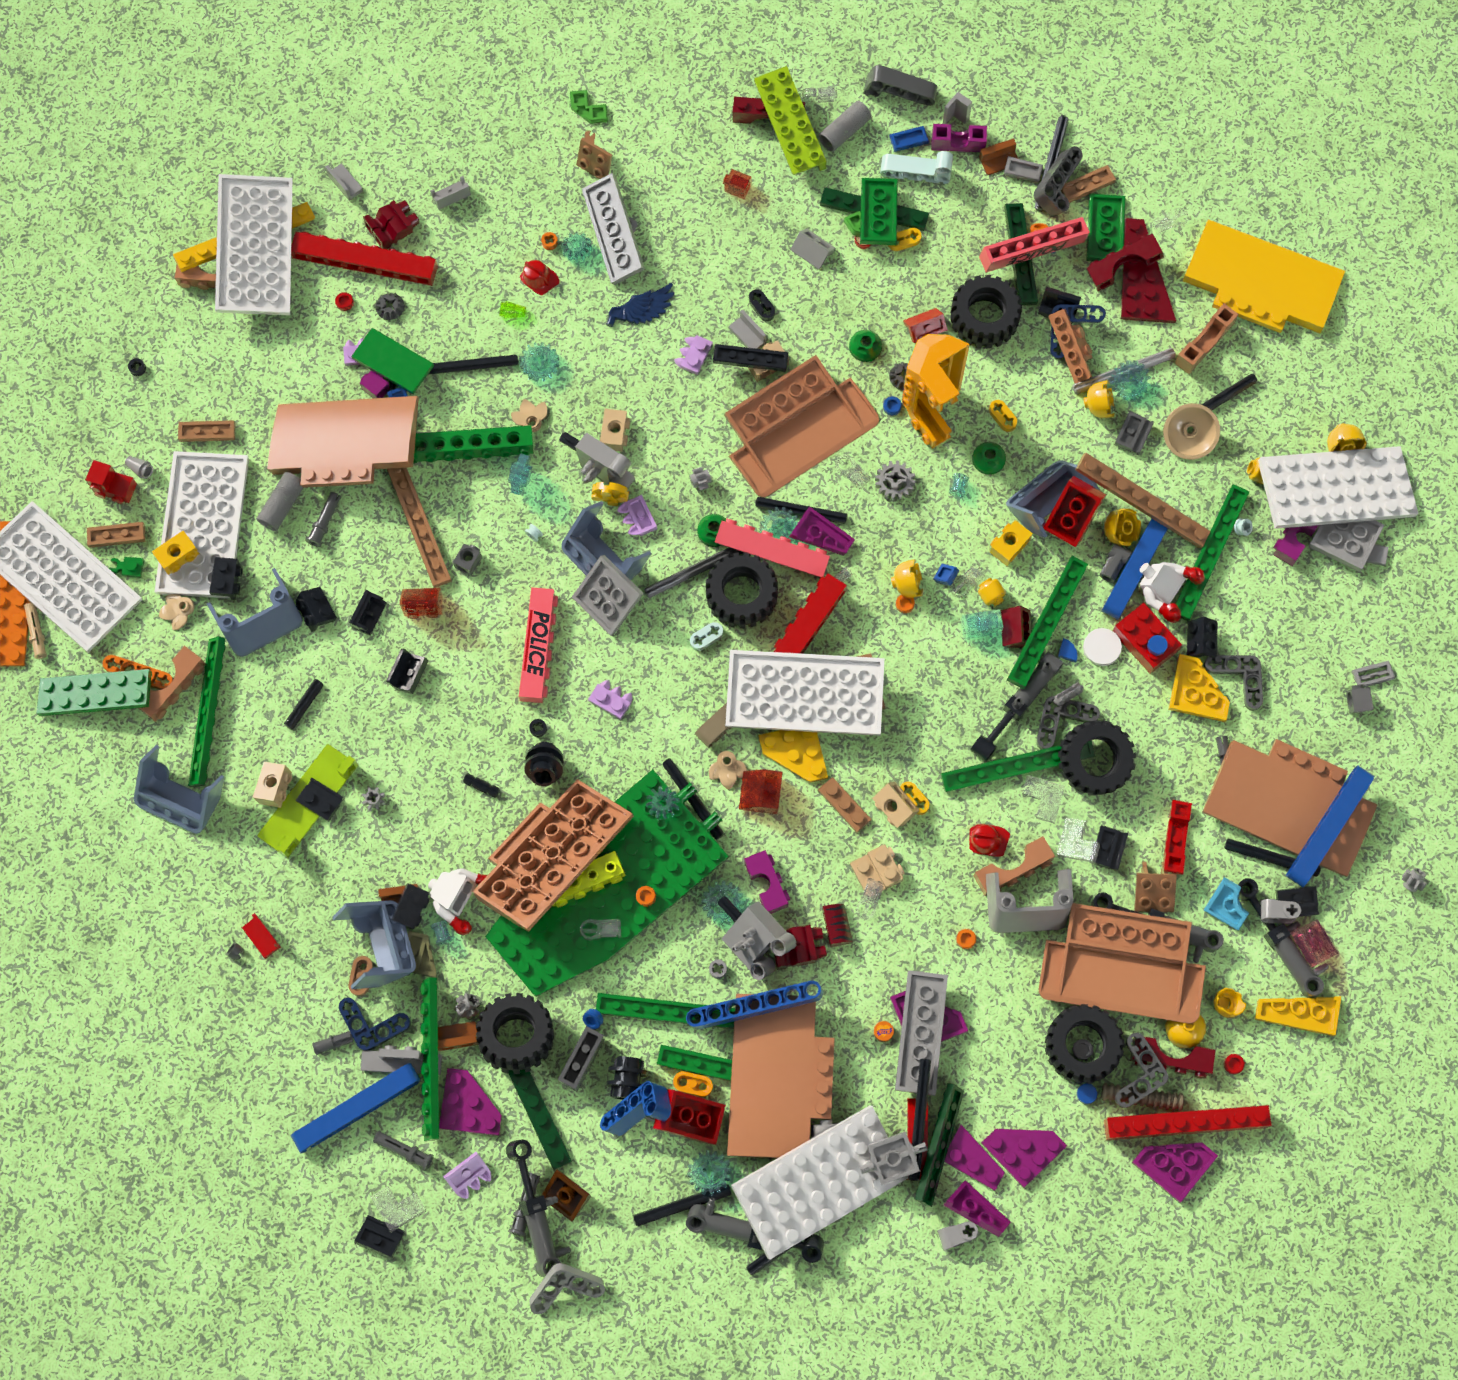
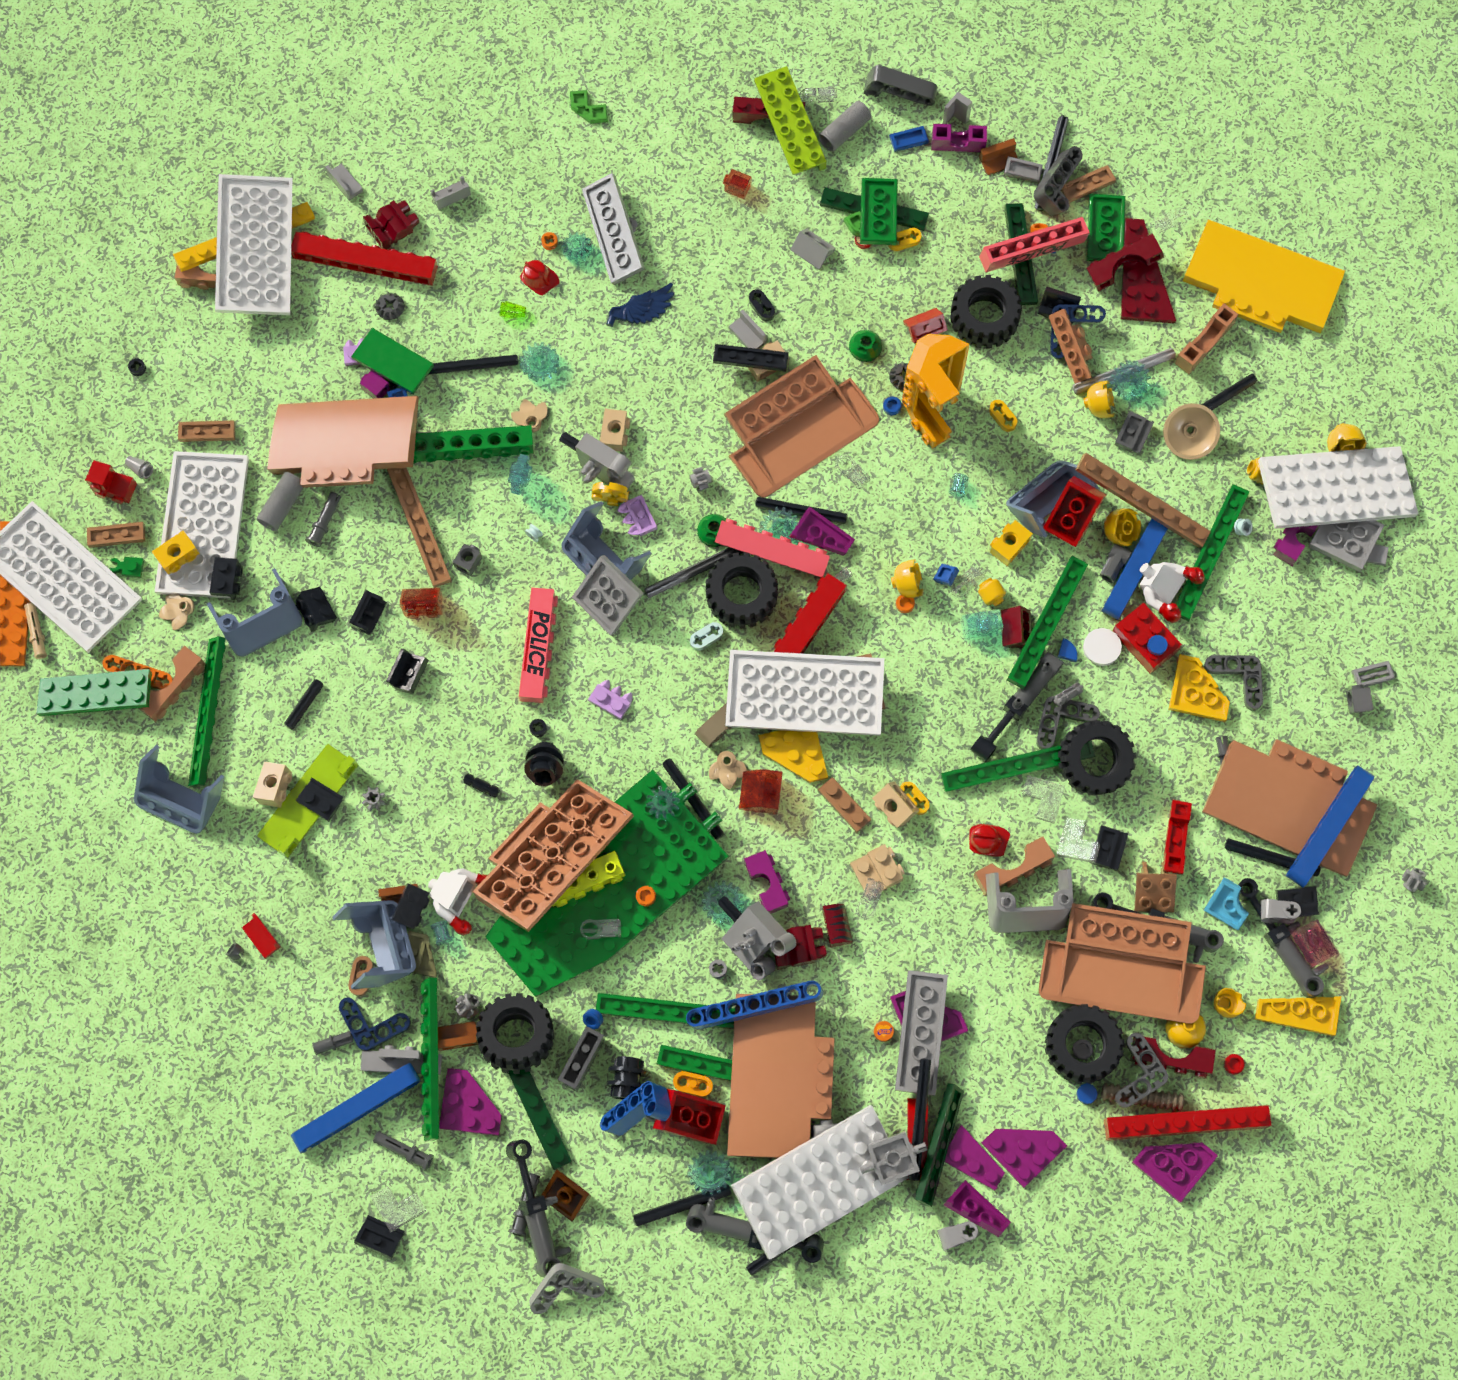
(344, 301): red tile -> none
(467, 1175): lavender plate -> none
(592, 157): medium nougat plate -> none
(695, 354): lavender plate -> none
(903, 481): light grey gear -> none
(918, 168): light aqua beam -> none
(966, 939): orange tile -> none
(986, 465): green piece -> none
(1202, 637): black bracket -> none

